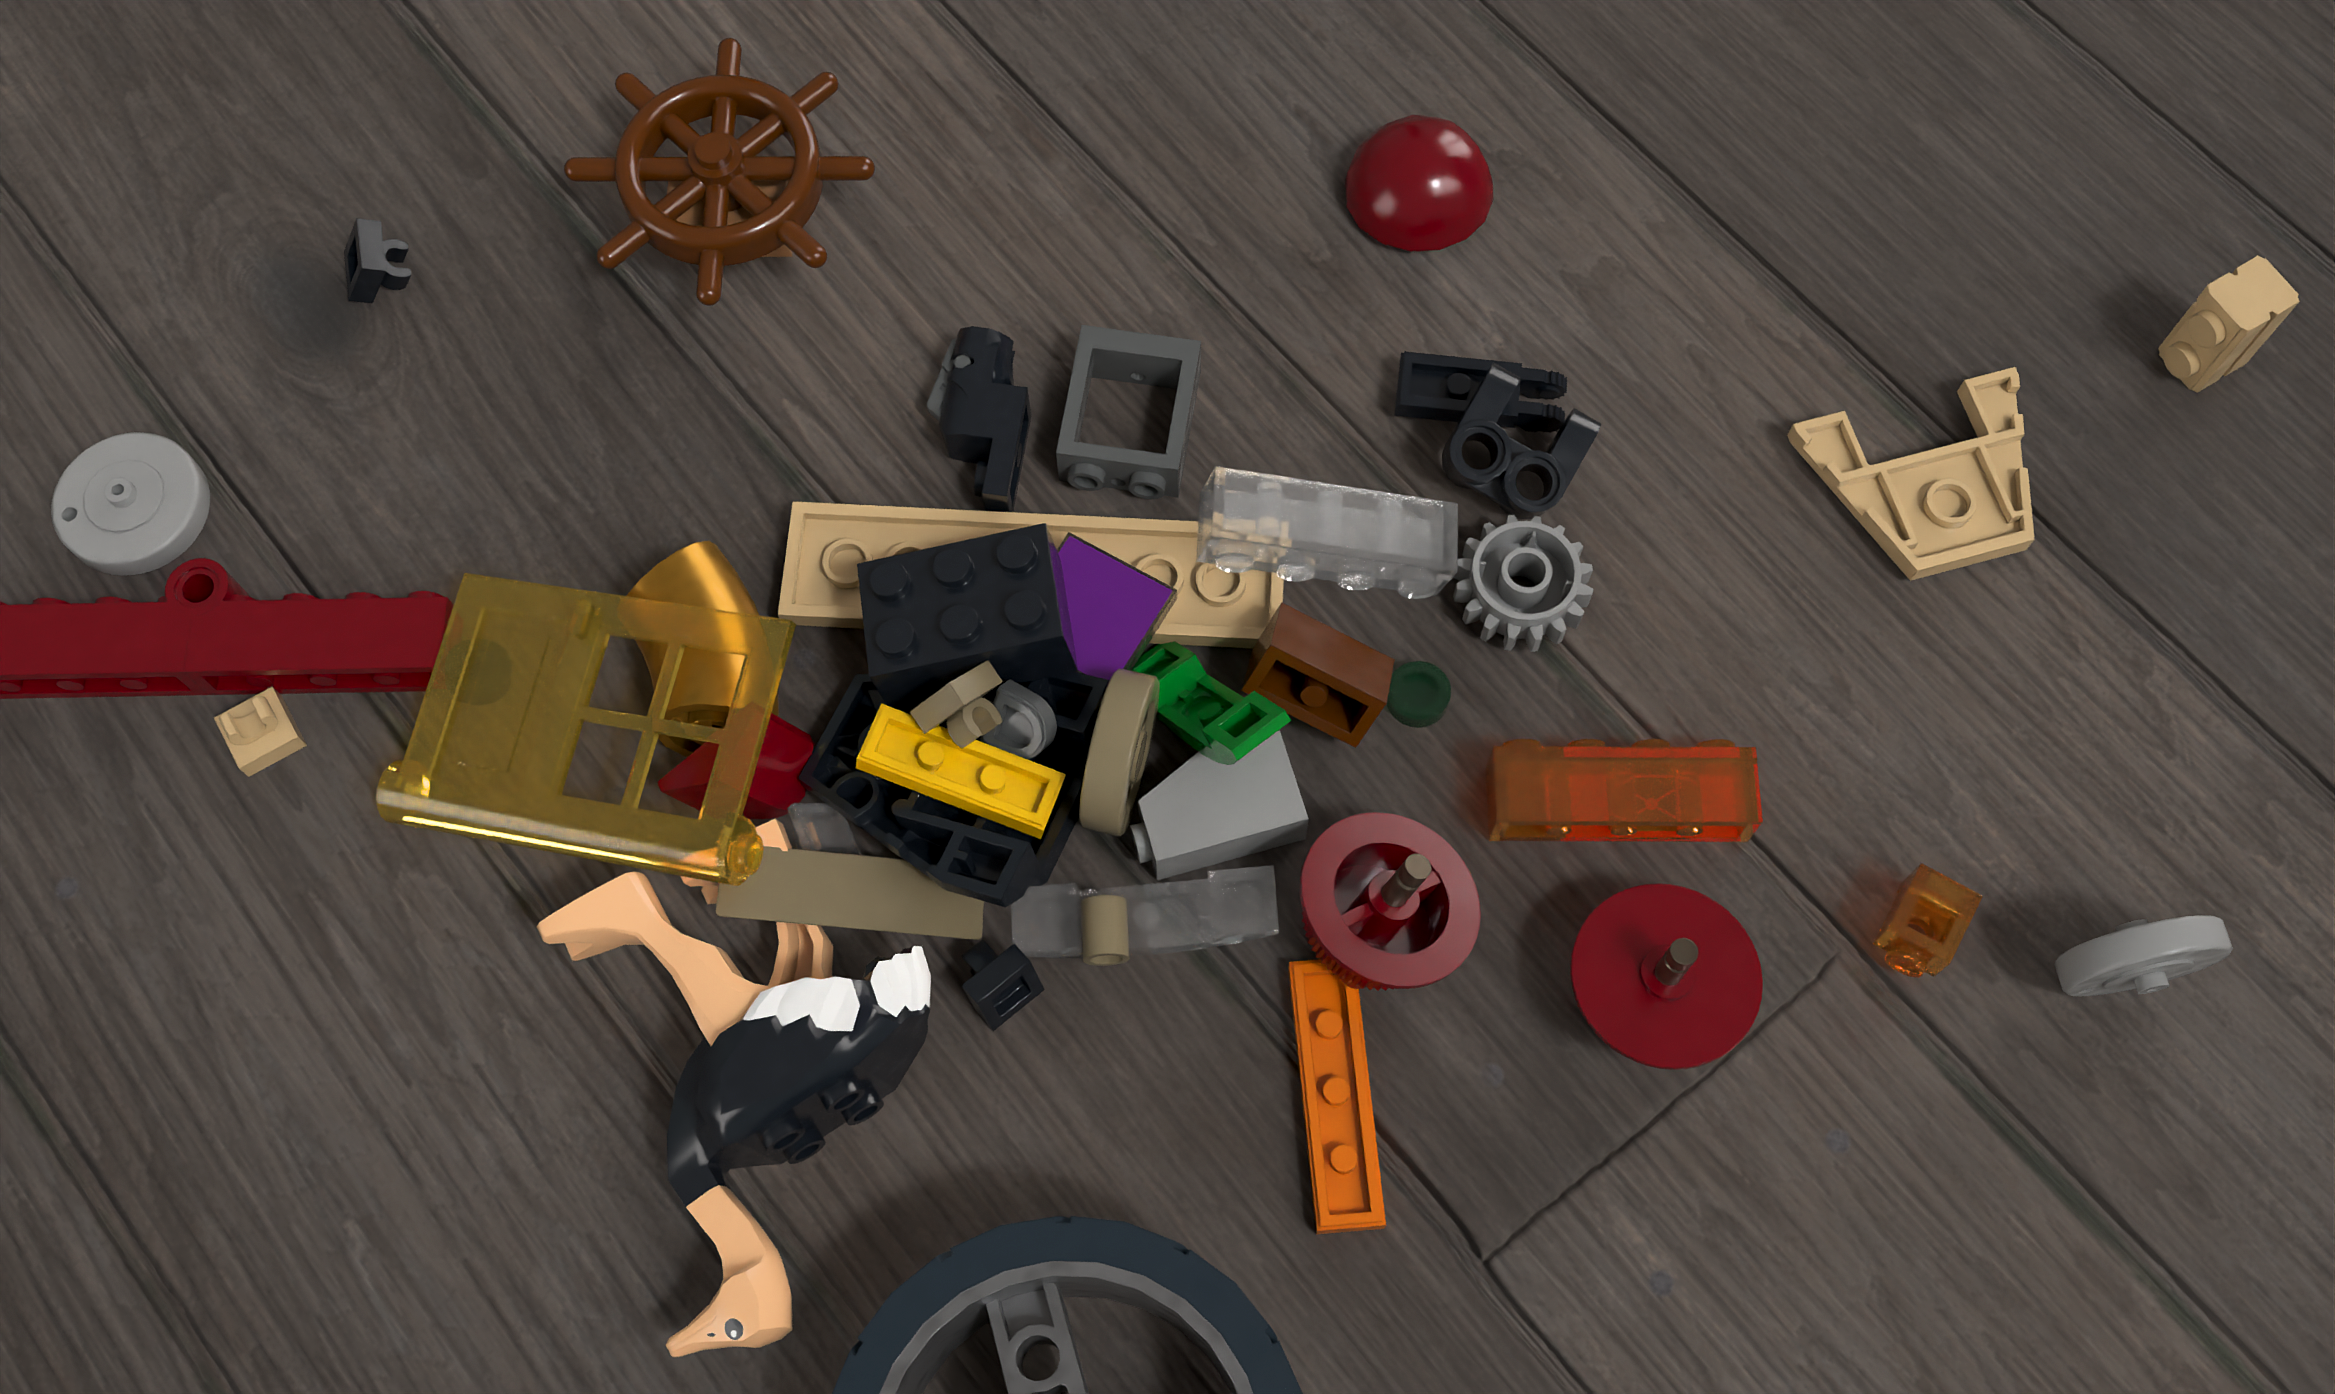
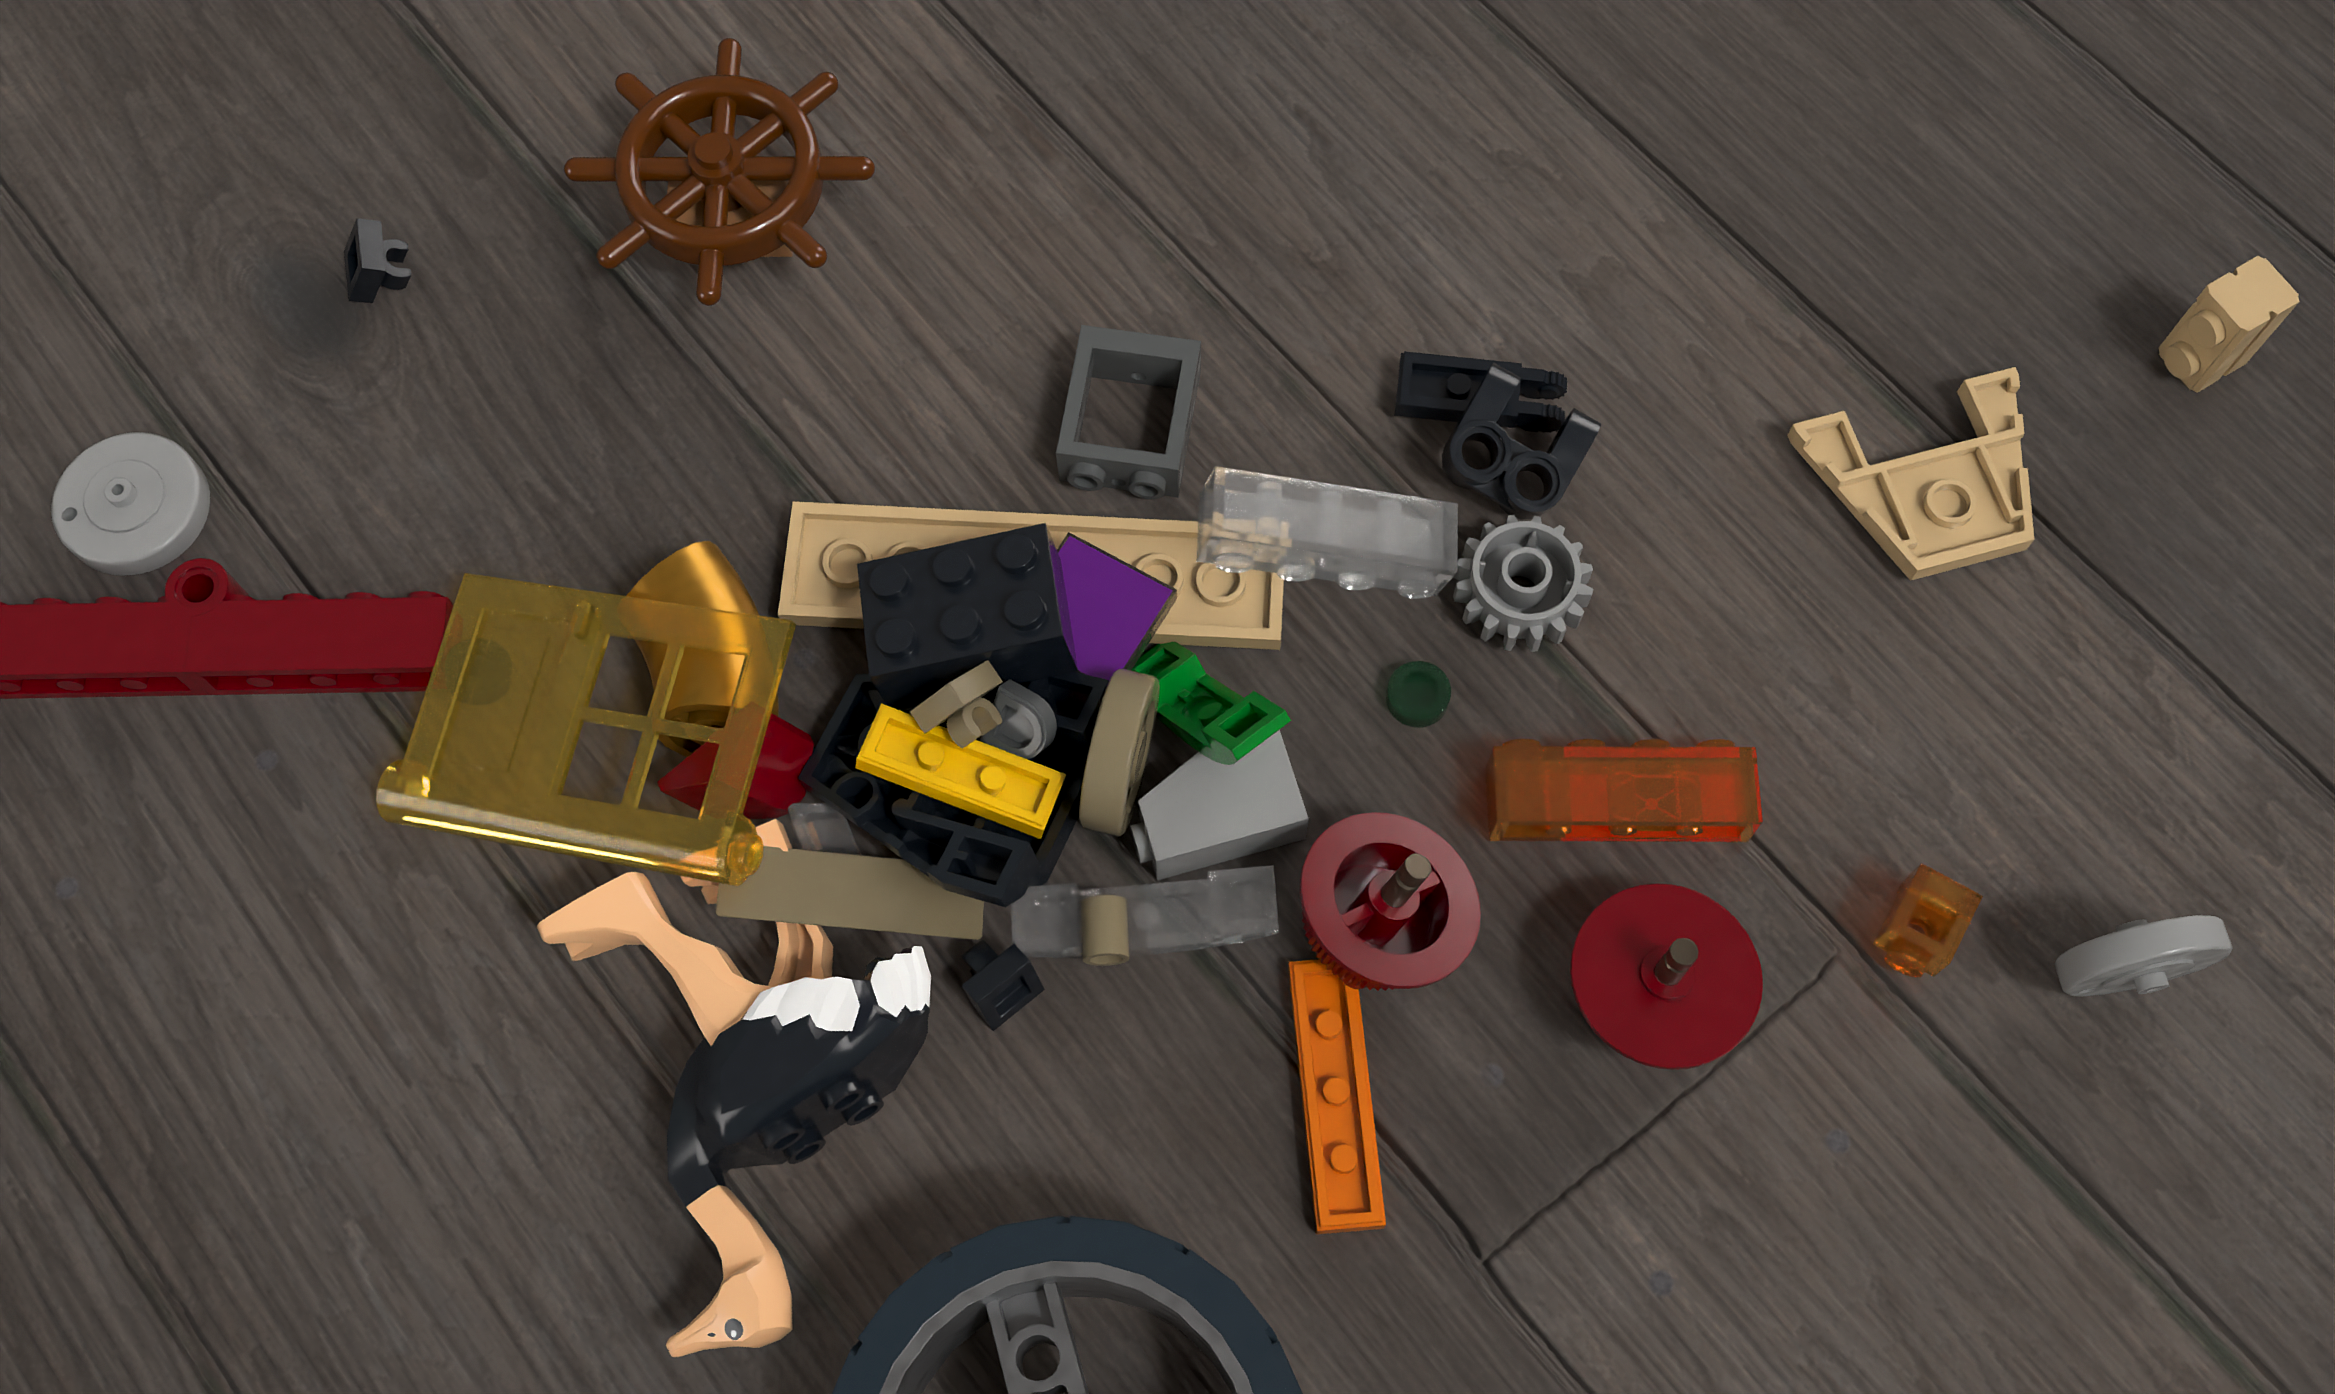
(260, 731): tan tile -> none
(983, 413): black plate -> none
(1319, 675): reddish brown brick -> none
(1419, 184): dark red cylinder -> none

